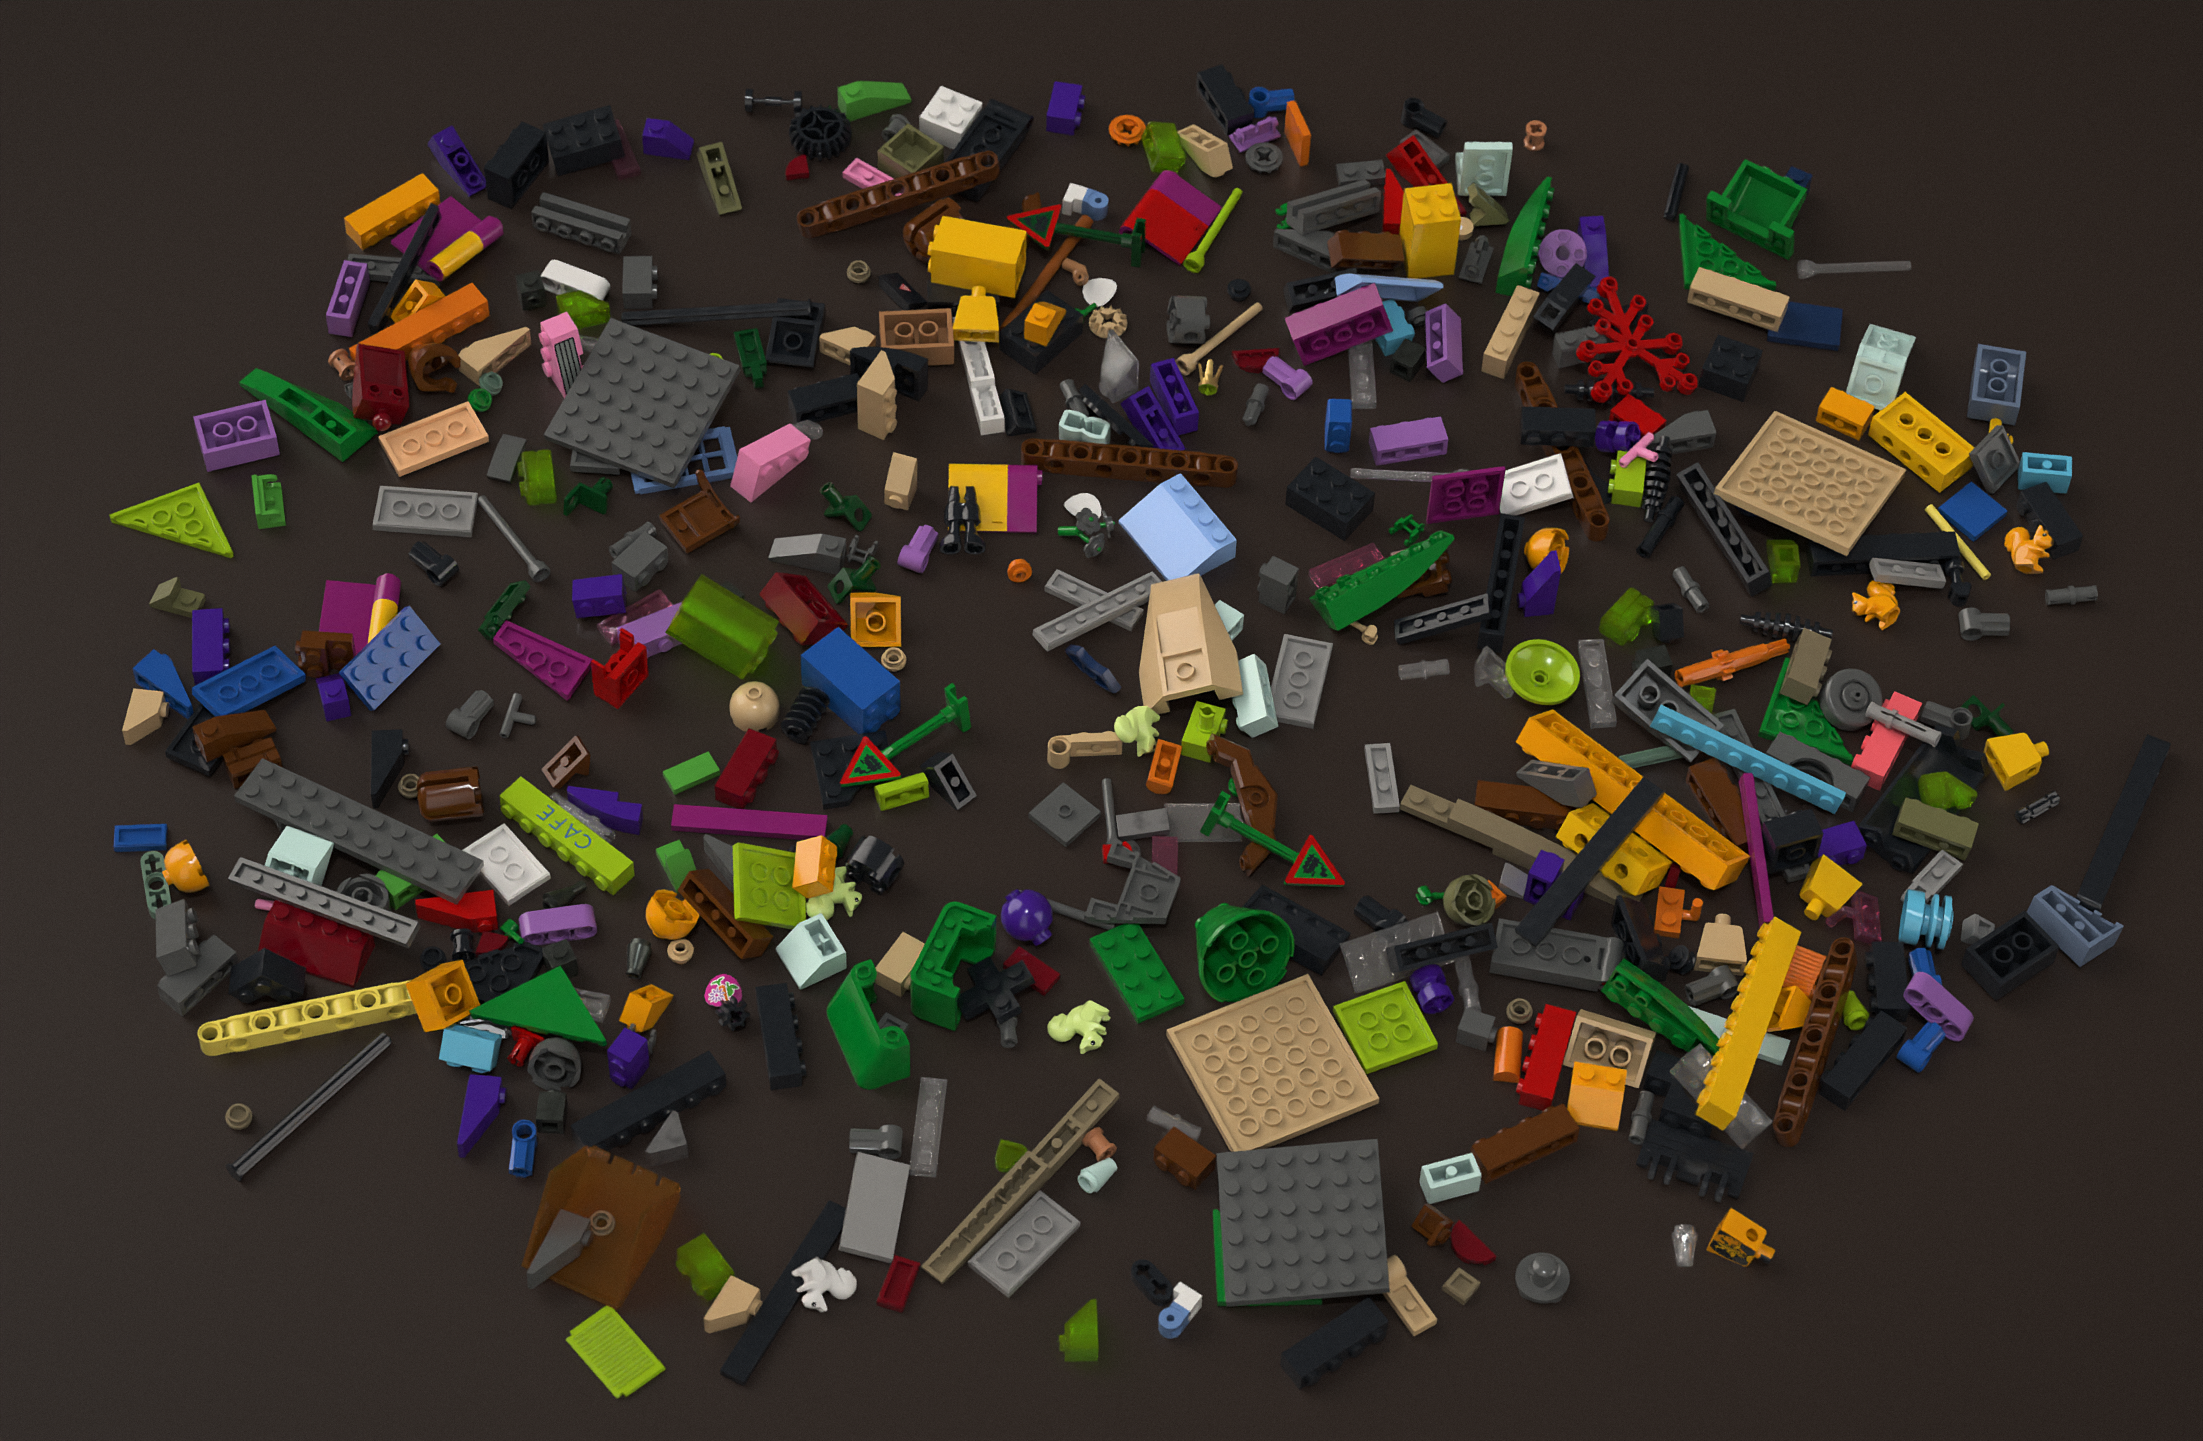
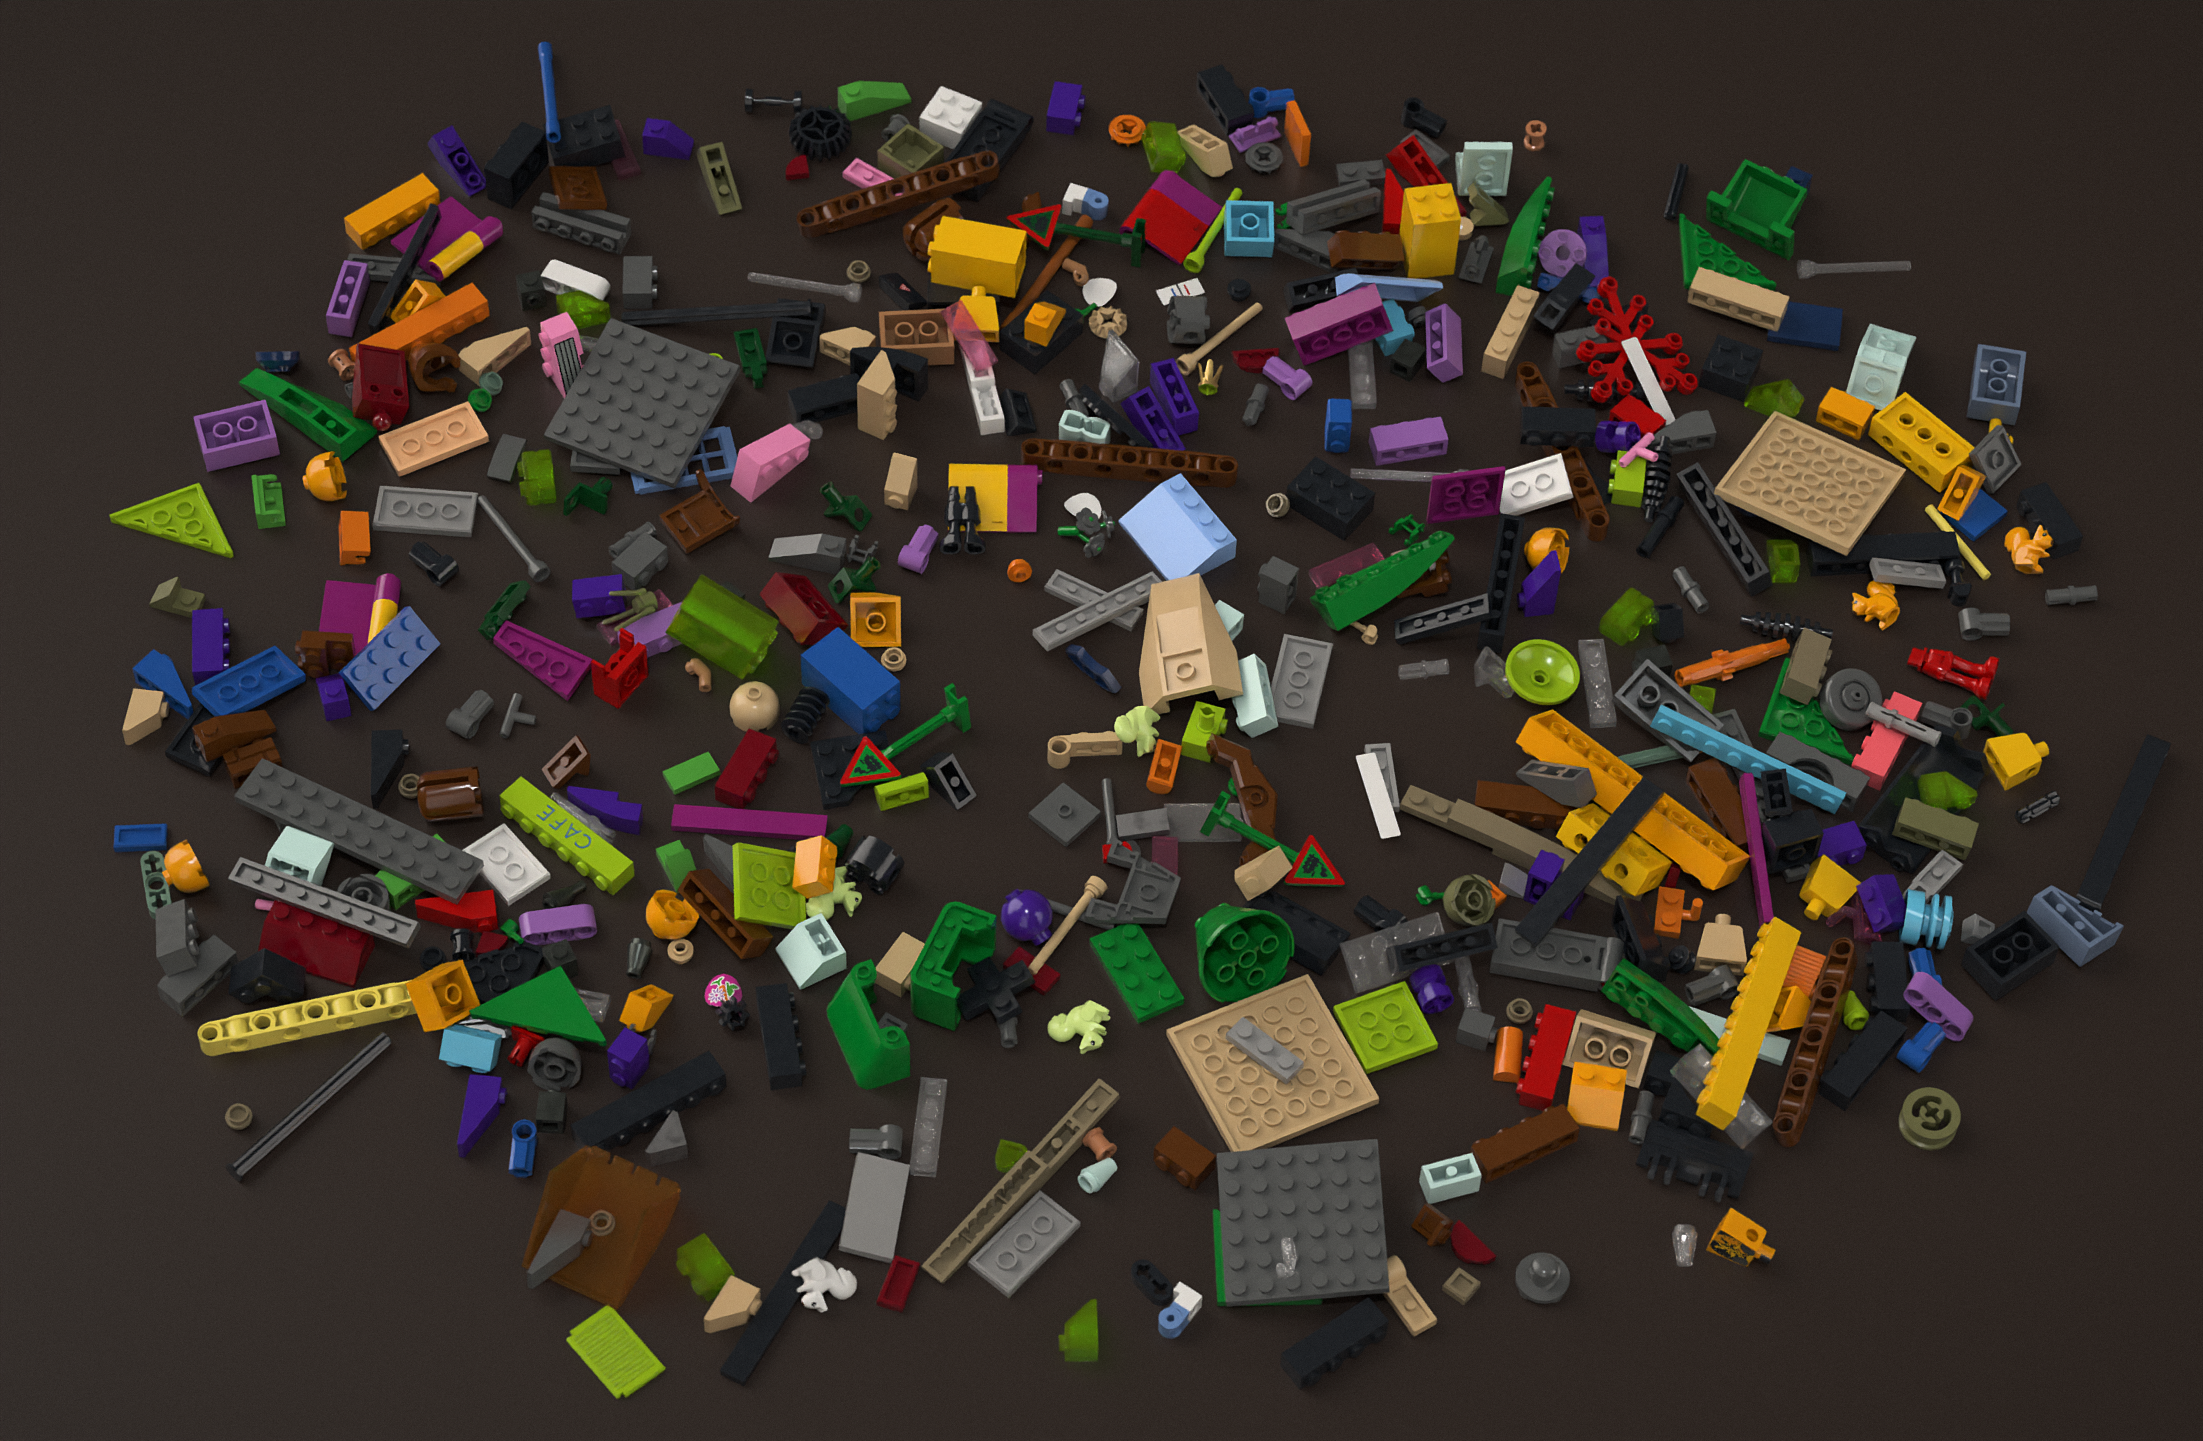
(277, 360): none -> dark blue piece
(325, 477): none -> light orange cylinder
(353, 537): none -> orange hinge
(552, 125): none -> blue piece
(577, 188): none -> reddish brown tile
(644, 604): none -> olive plant
(697, 666): none -> medium nougat arm
(851, 292): none -> clear piece
(969, 336): none -> clear pink tile
(1094, 888): none -> tan piece
(1168, 1120): clear pin -> none
(1187, 288): none -> white sticker
(1249, 228): none -> medium azure brick
(1262, 872): none -> tan slope
(1264, 1050): none -> light grey plate
(1273, 502): none -> dark tan plate
(1290, 1256): none -> clear arm
(1378, 795): none -> white sticker
(1647, 379): none -> white sticker
(1775, 396): none -> clear neon green slope
(1776, 792): none -> black slope
(1883, 903): none -> dark purple brick
(1935, 1107): none -> olive wheel
(1939, 665): none -> red piece
(1961, 492): none -> light orange slope
(2043, 468): medium azure brick -> none

